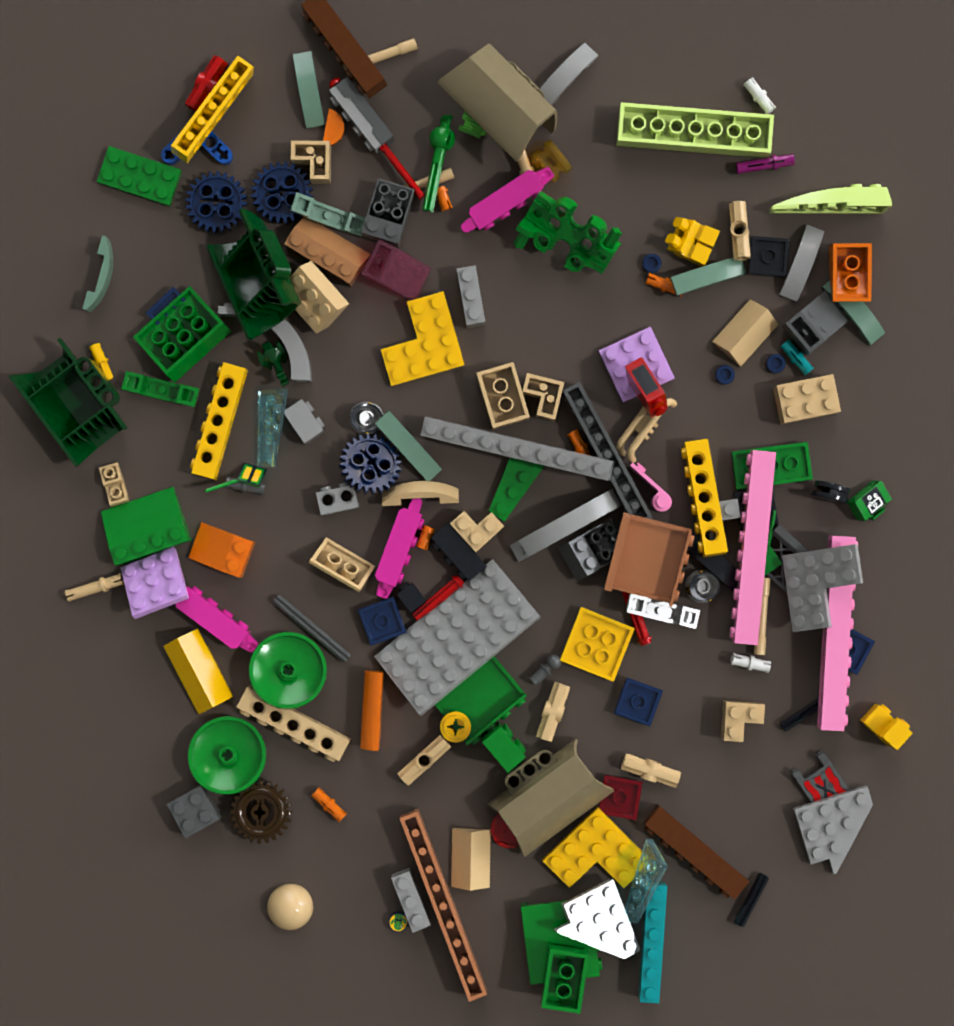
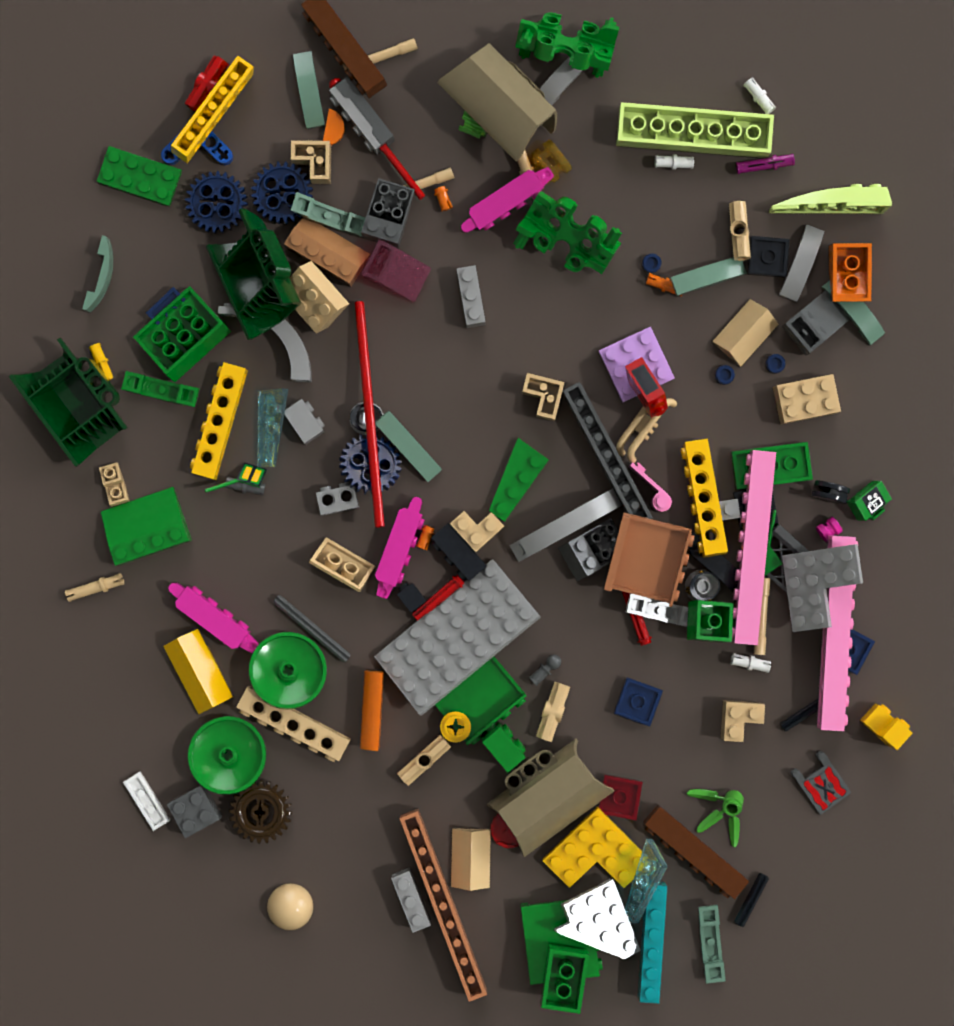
(146, 801): none -> white tile
(154, 583): lavender plate -> none
(221, 550): orange slope -> none
(272, 356): dark green piece -> none
(329, 804): orange pin -> none
(369, 414): none -> red piece
(382, 621): dark blue plate -> none
(398, 922): tile -> none
(420, 489): tan slope -> none
(435, 345): yellow plate -> none
(441, 140): green piece -> none
(503, 395): tan brick -> none
(517, 448): light grey brick -> none
(578, 442): orange pin -> none
(588, 49): none -> green gear
(597, 644): yellow plate -> none
(650, 770): tan piece -> none
(674, 162): none -> white pin
(684, 238): yellow hips -> none
(710, 621): none -> green brick
(711, 943): none -> sand green slope
(732, 806): none -> bright green plant
(797, 357): teal pin -> none
(831, 527): none -> dark pink wheel
(832, 825): light grey wing -> none

